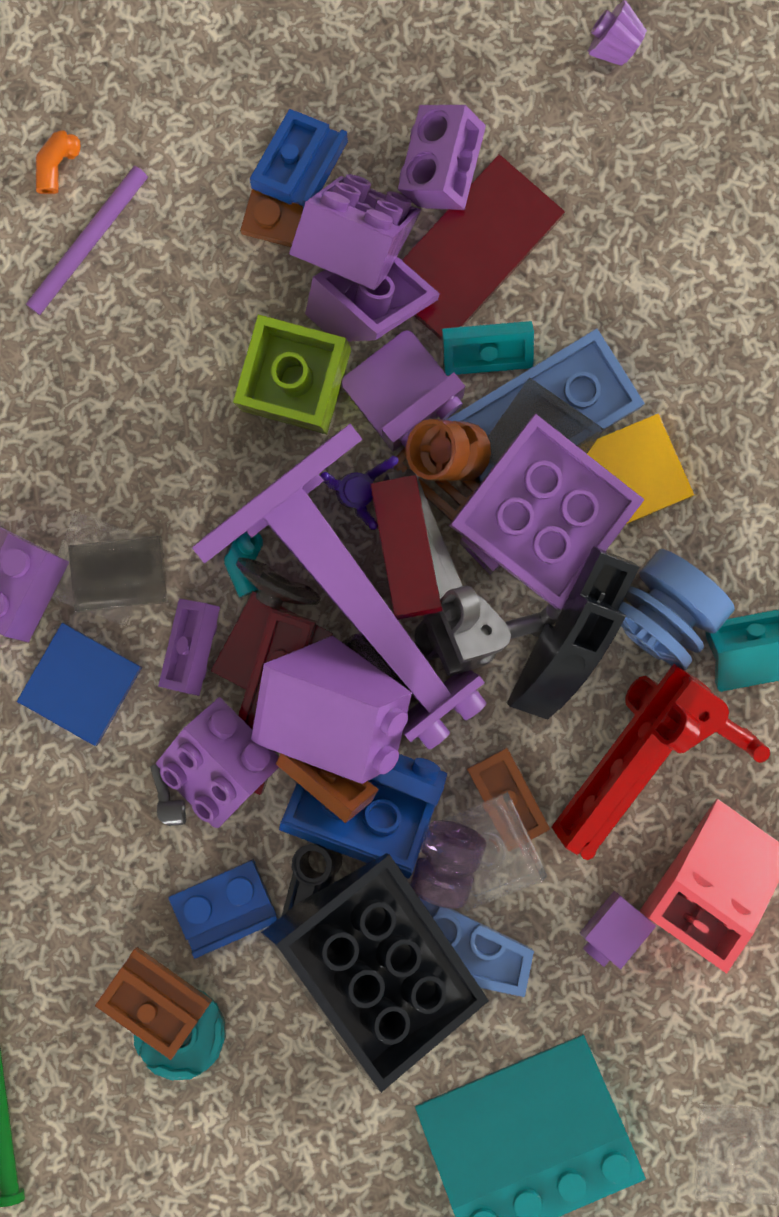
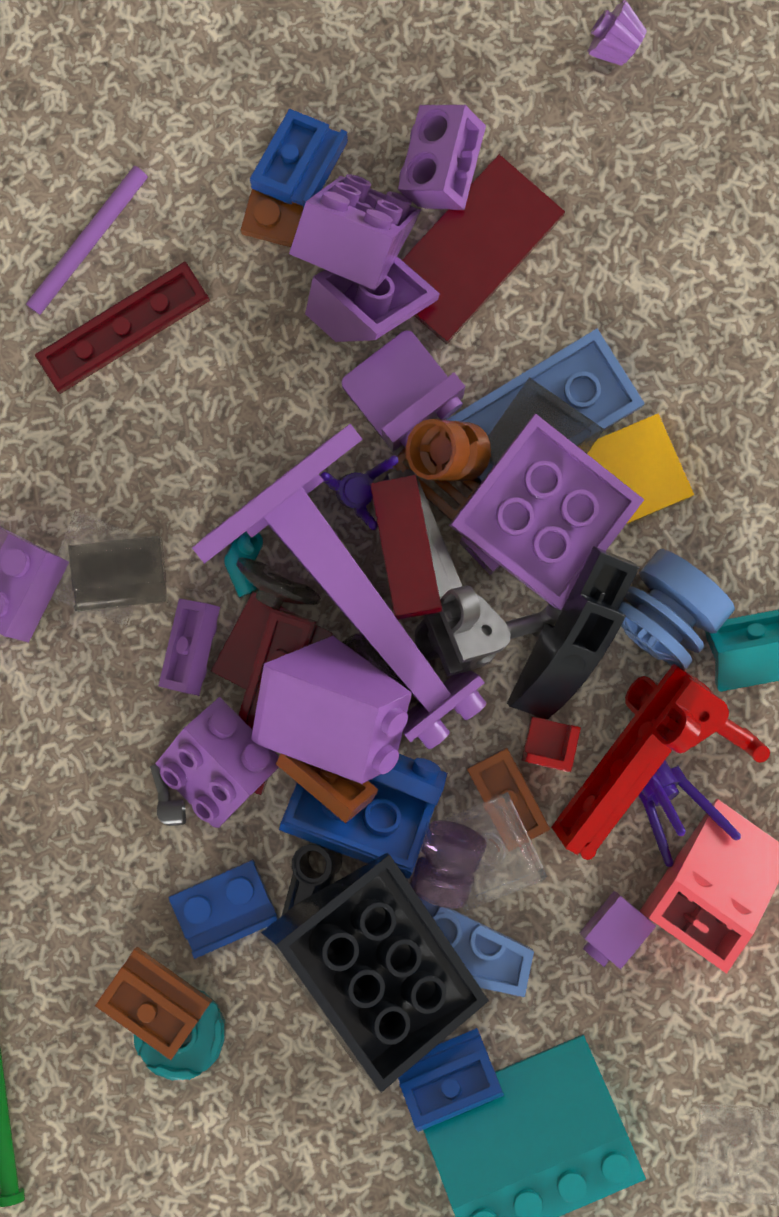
(50, 156): orange arm -> none
(79, 684): blue tile -> none
(122, 327): none -> dark red tile
(292, 374): lime brick -> none
(450, 1081): none -> blue plate
(488, 348): teal plate -> none
(551, 744): none -> red panel
(663, 789): none -> dark purple plant

